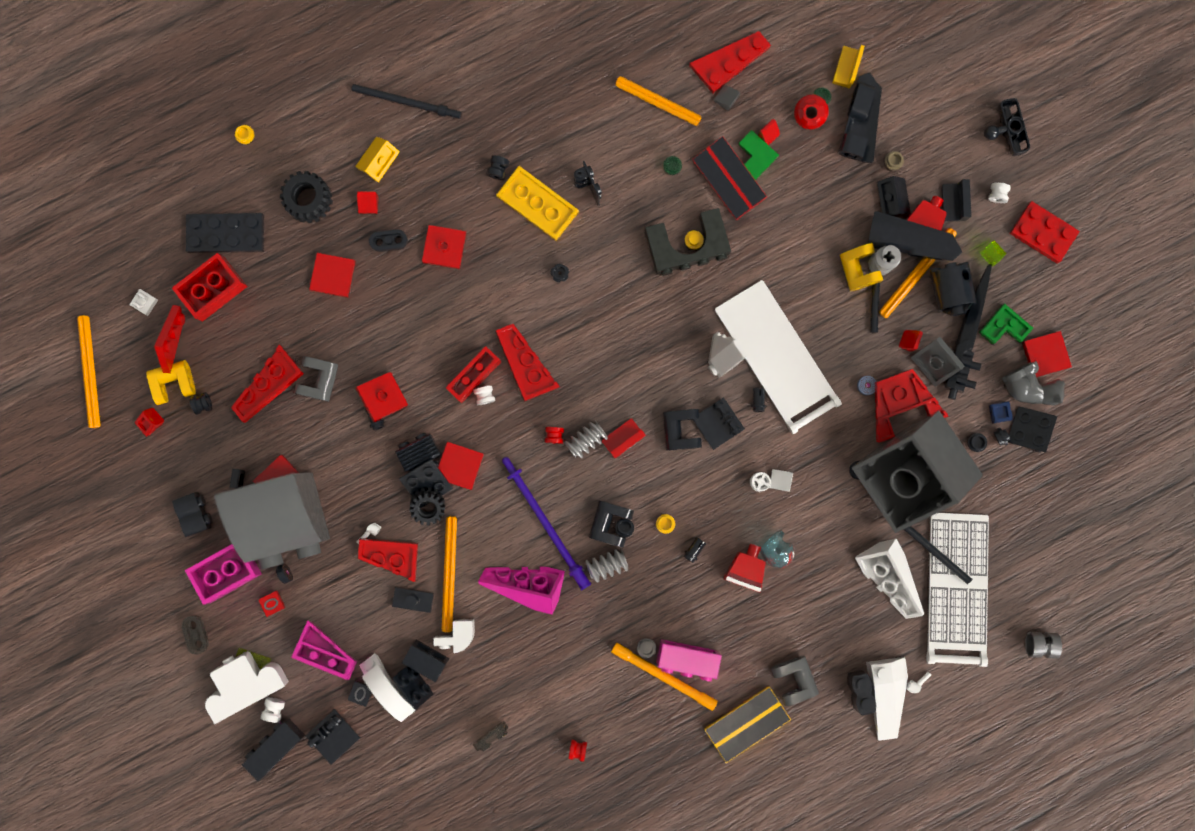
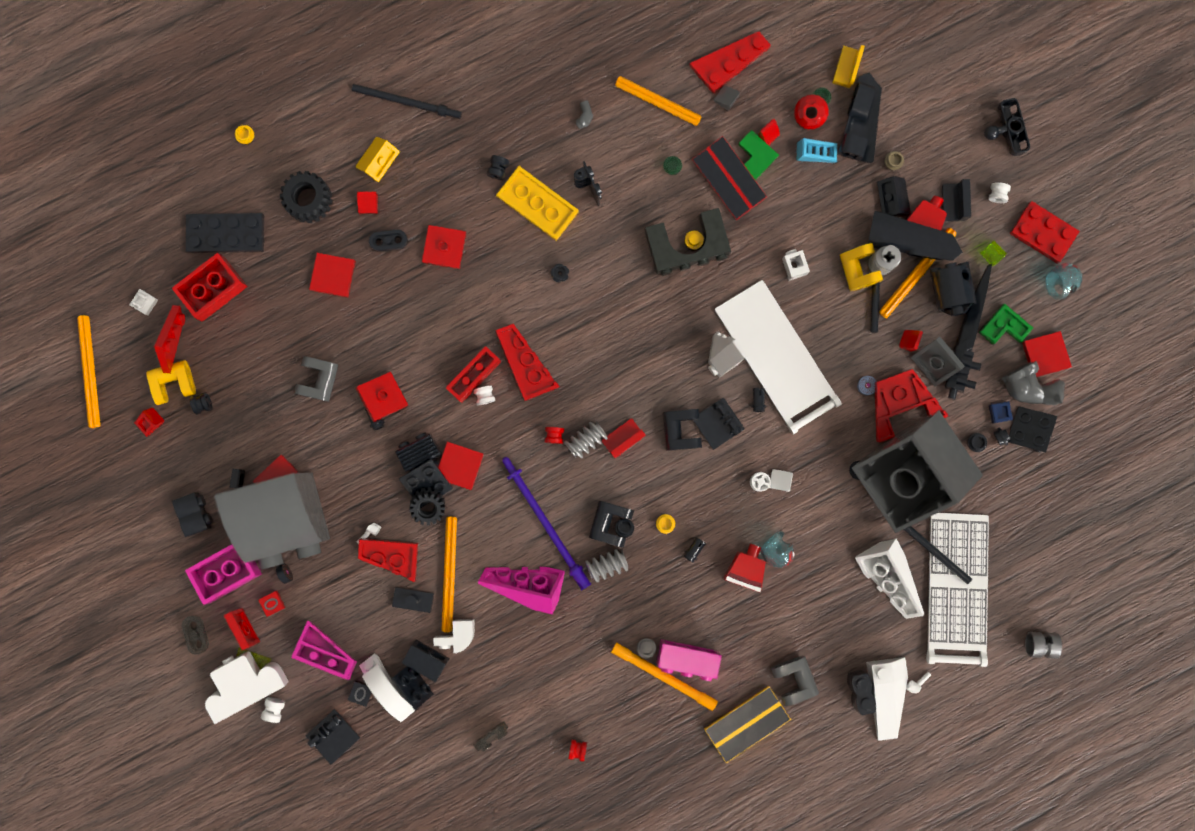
(242, 628): none -> red tile
(272, 749): black brick -> none
(274, 378): red wing -> none
(586, 116): none -> dark grey arm
(799, 258): none -> white brick
(804, 151): none -> medium azure slope
(1066, 275): none -> clear light blue helmet

